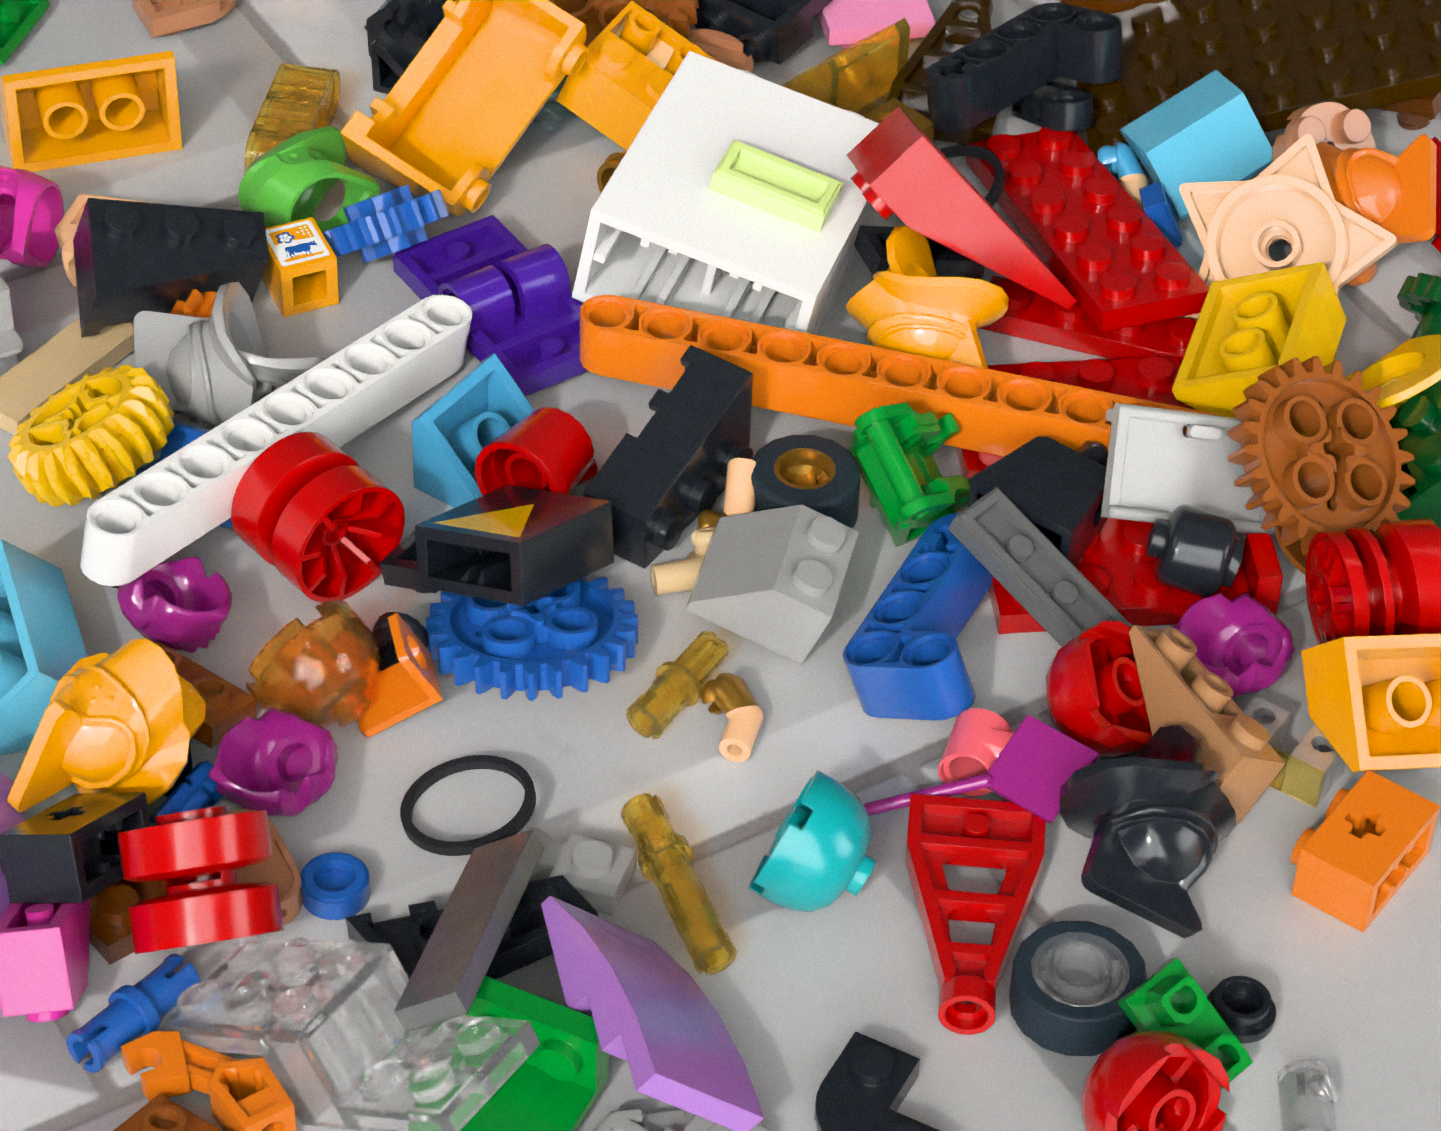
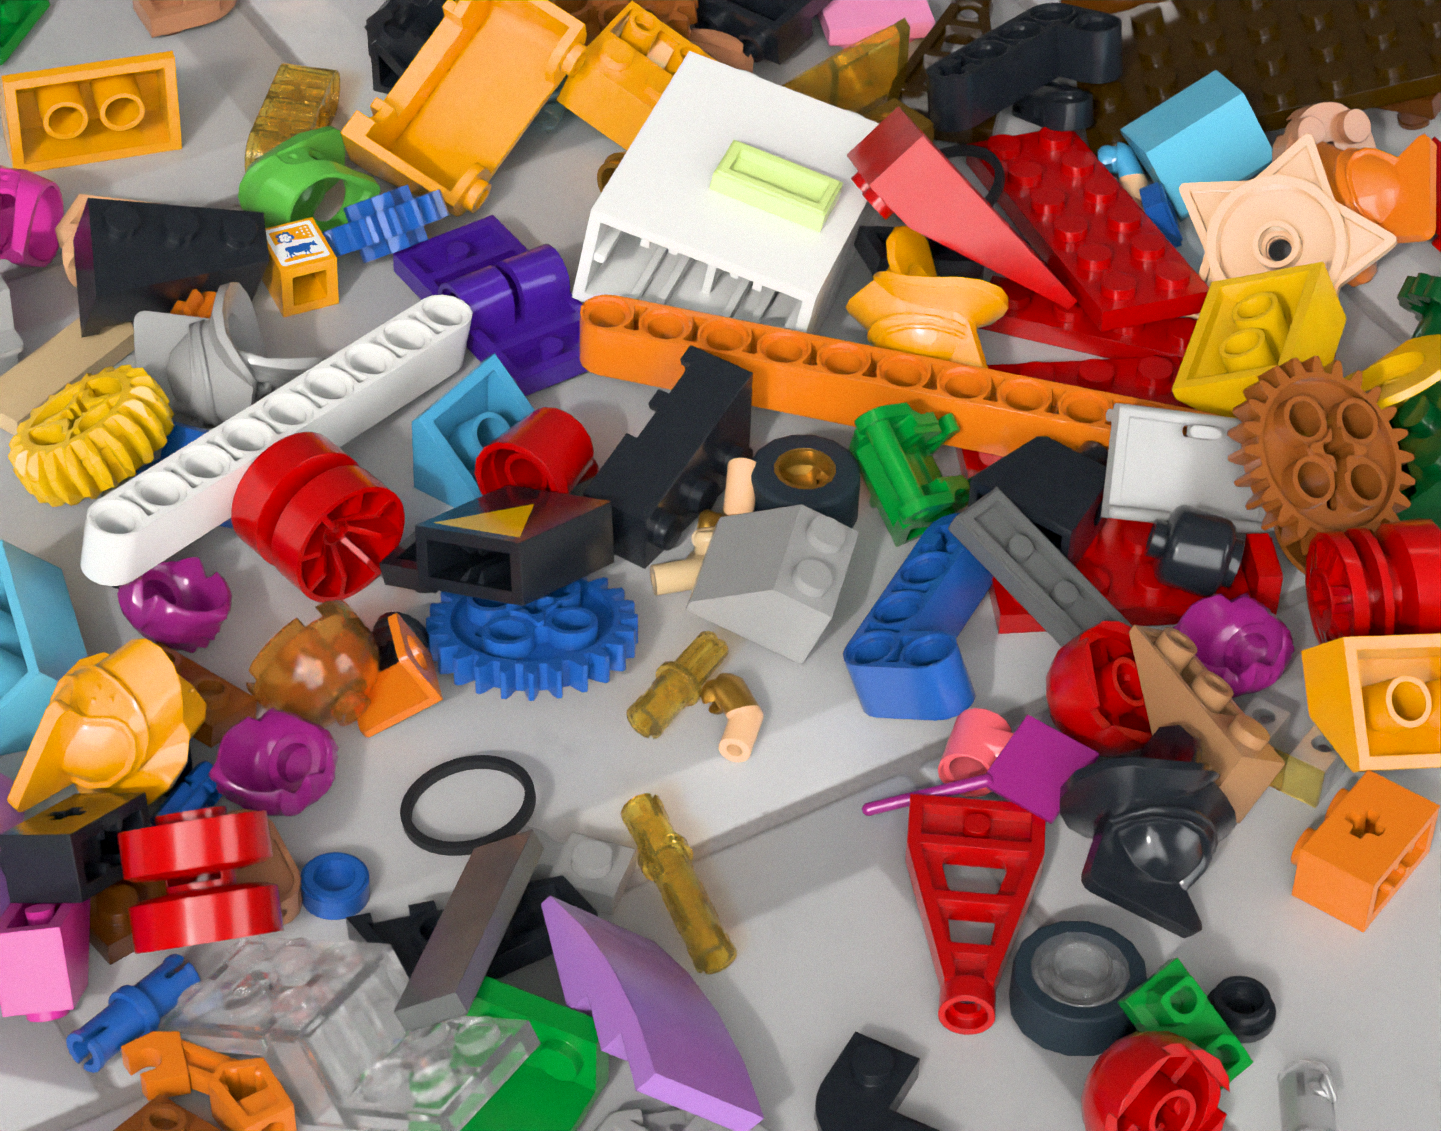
(817, 849): cylinder -> none

